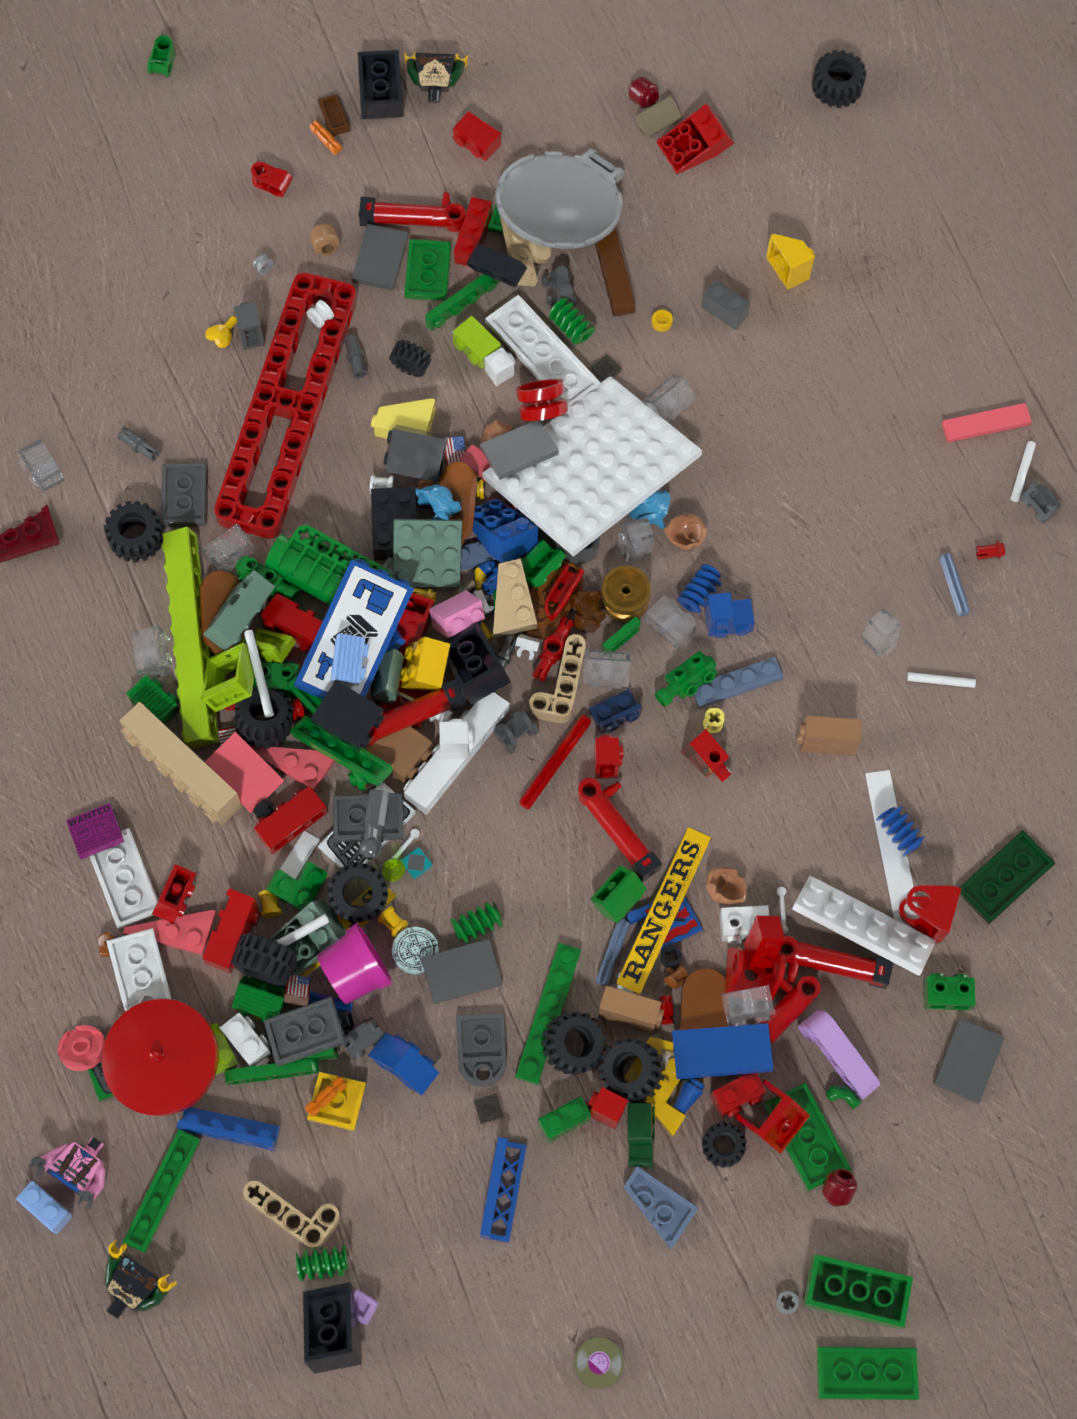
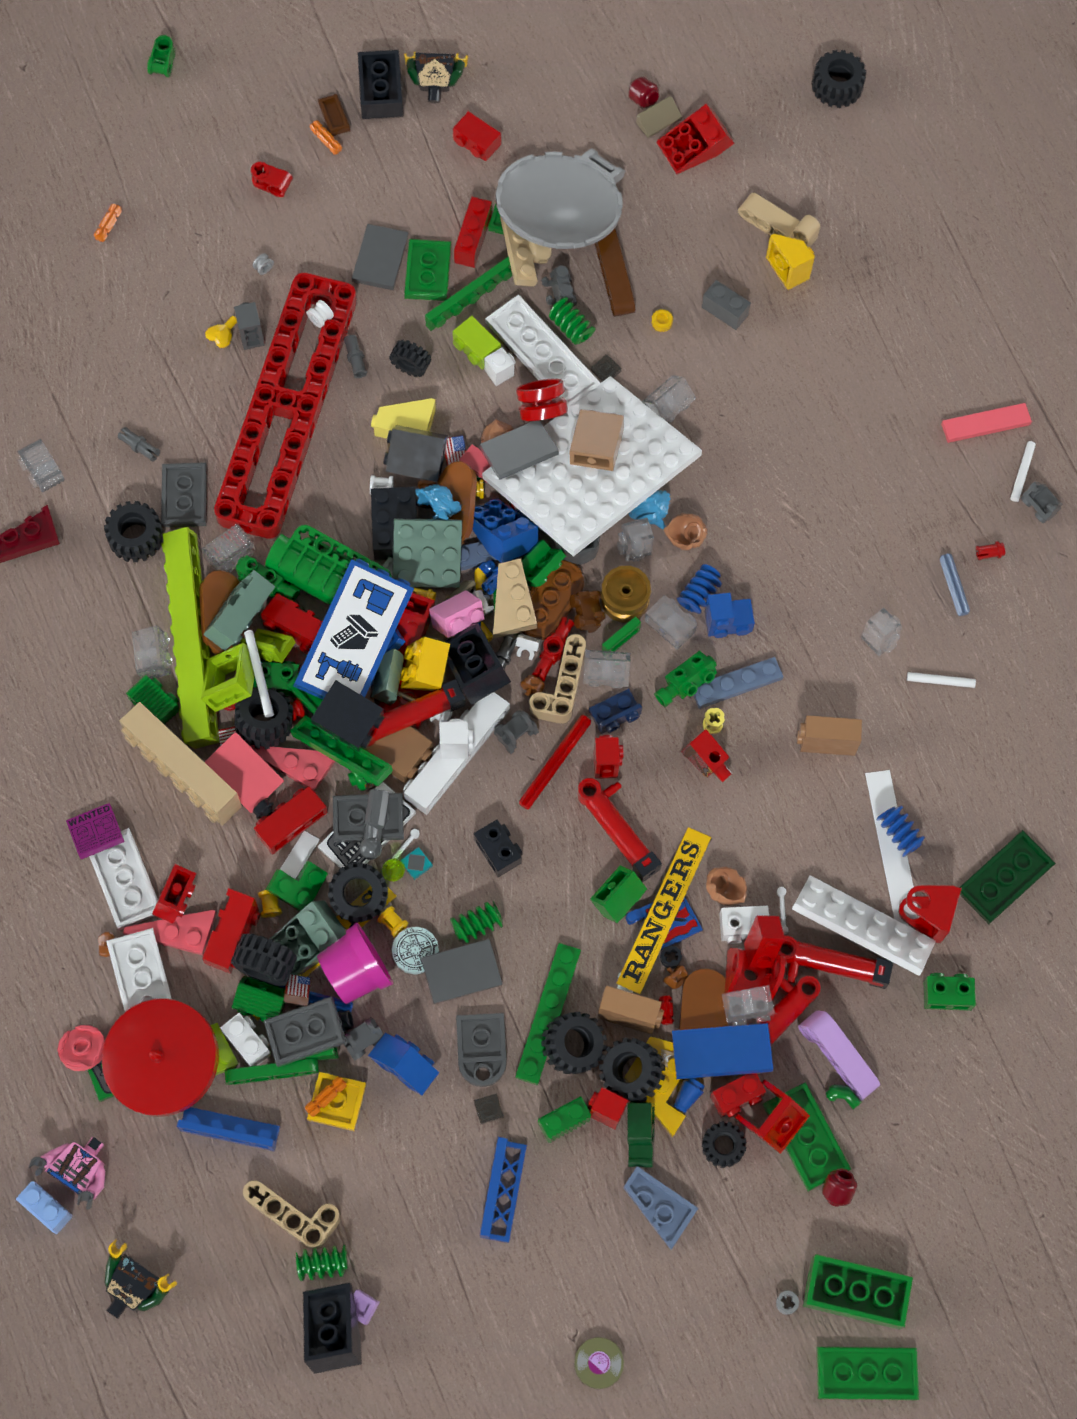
(107, 222): none -> orange axle
(161, 1191): green plate -> none
(304, 930): white bar -> none
(324, 239): medium nougat head -> none
(348, 659): light blue brick -> none
(412, 214): red piece -> none
(496, 265): black beam -> none
(498, 848): none -> black brick
(532, 685): none -> dark orange piece
(562, 596): red piece -> none
(596, 440): none -> medium nougat brick
(612, 952): sand blue axle -> none
(776, 221): none -> tan beam
(969, 1061): dark grey tile -> none

